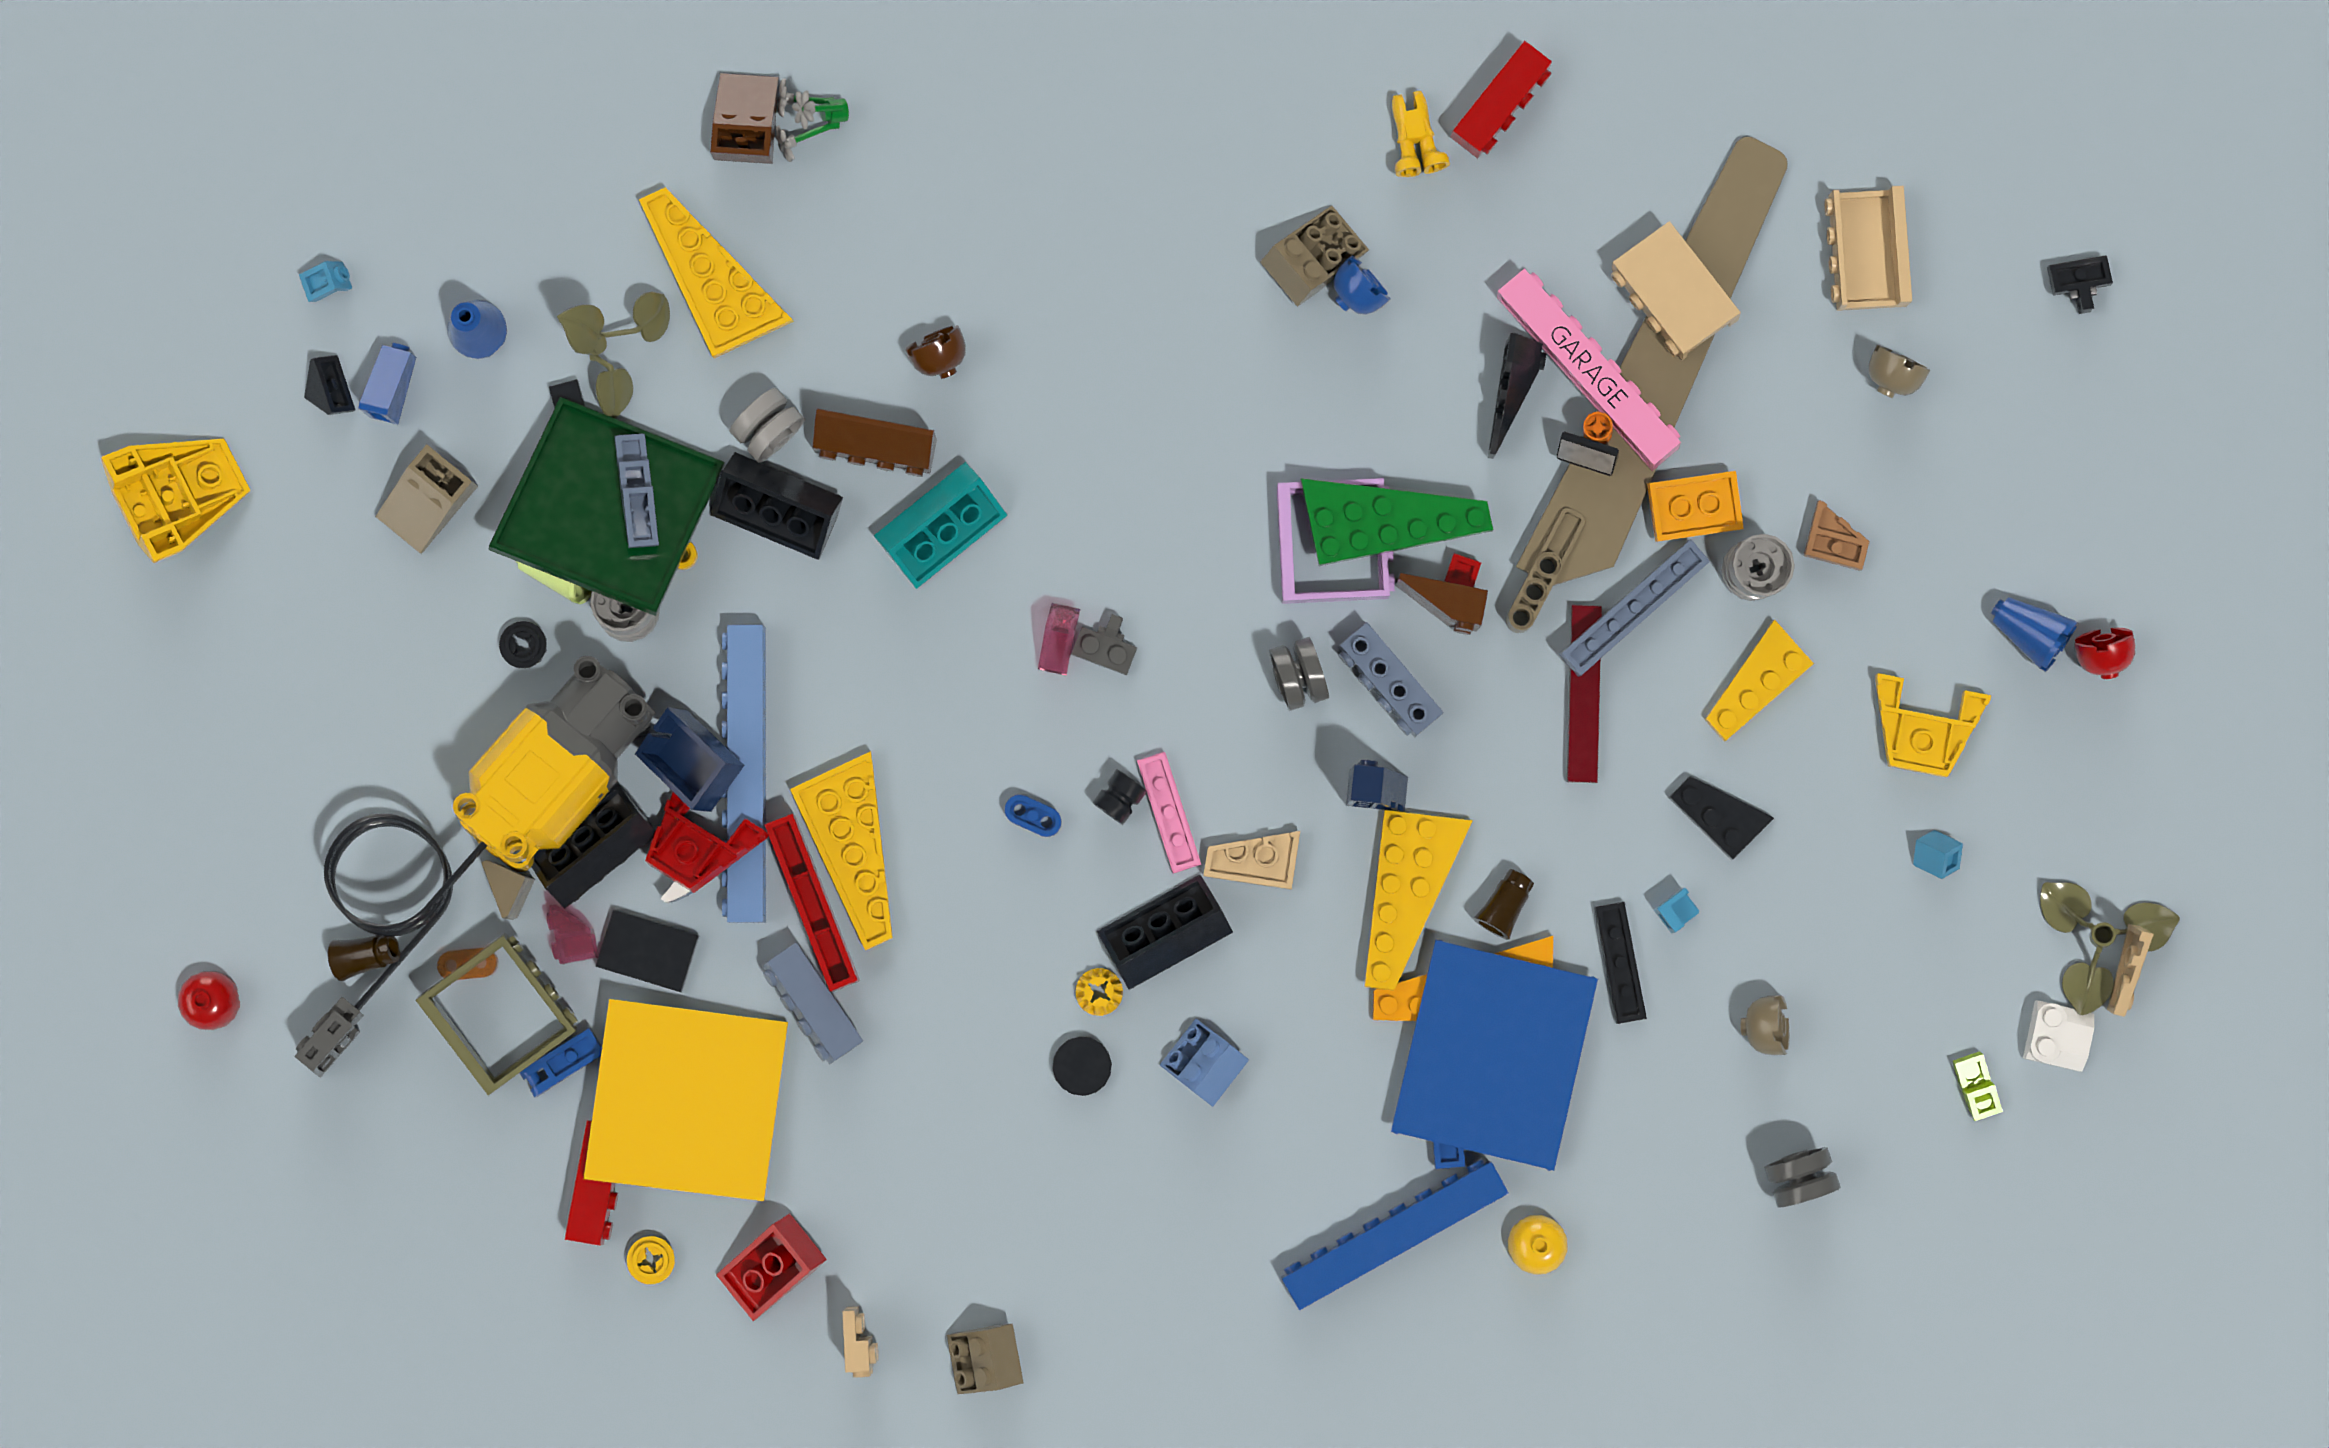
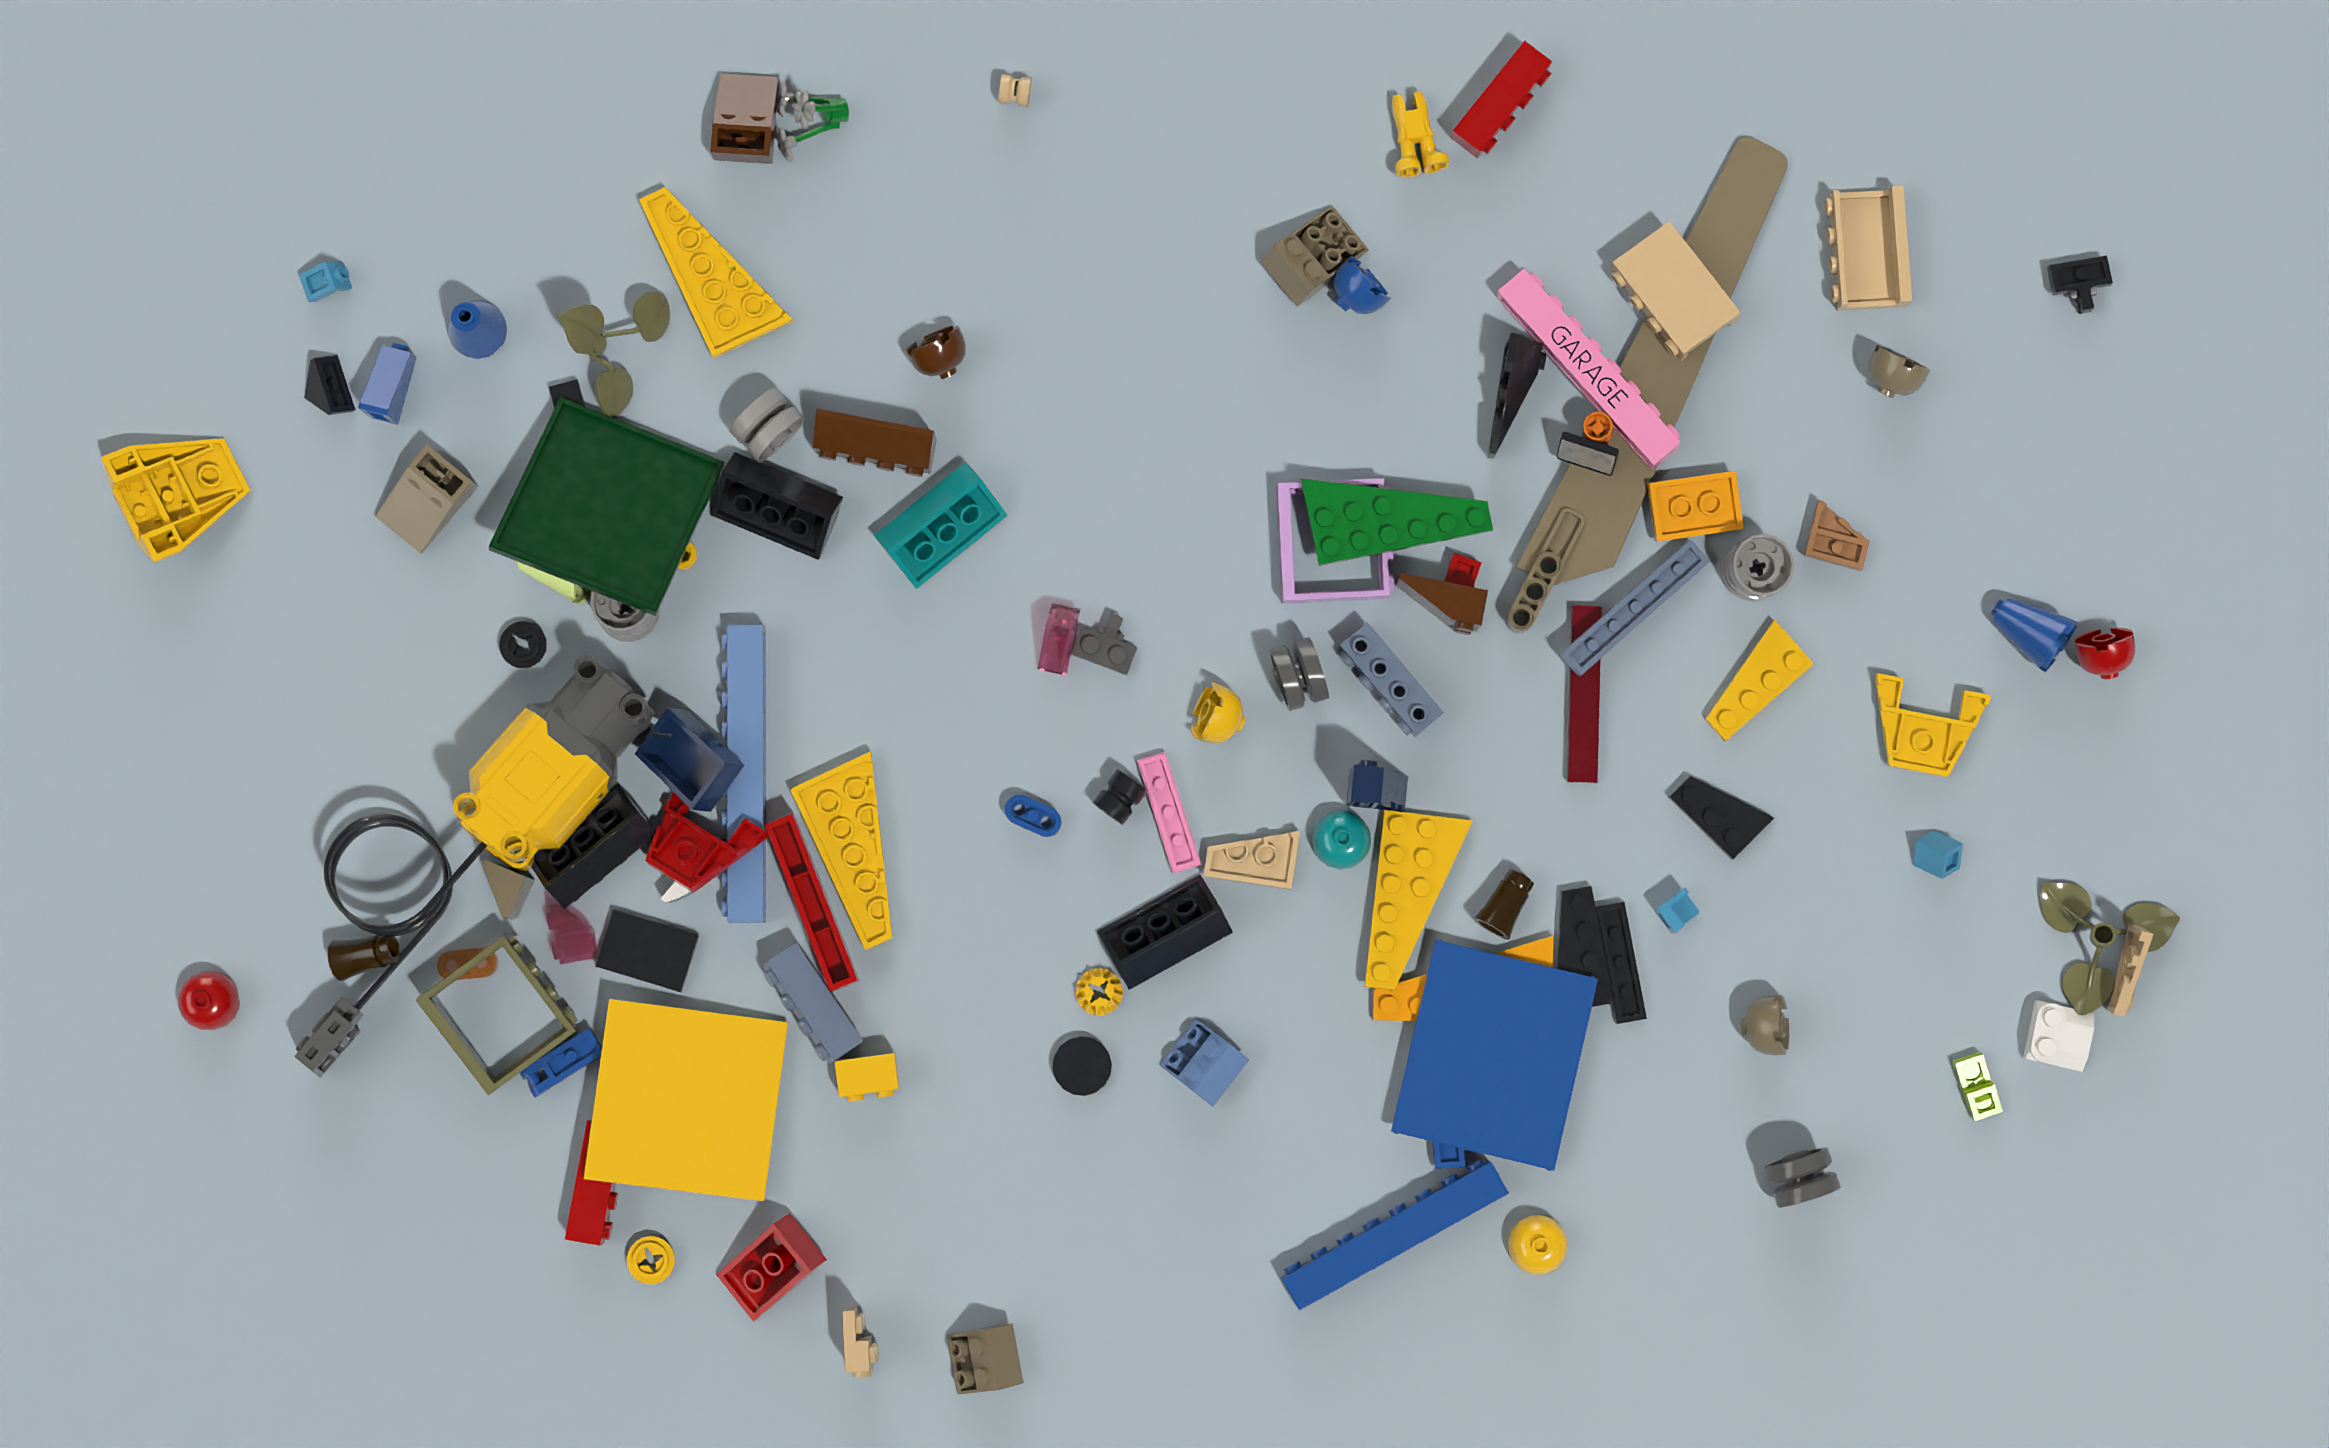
(636, 491): sand blue slope -> none
(867, 1075): none -> yellow brick
(1008, 89): none -> tan wheel
(1219, 715): none -> yellow cylinder
(1341, 839): none -> teal cylinder
(1581, 942): none -> black wing

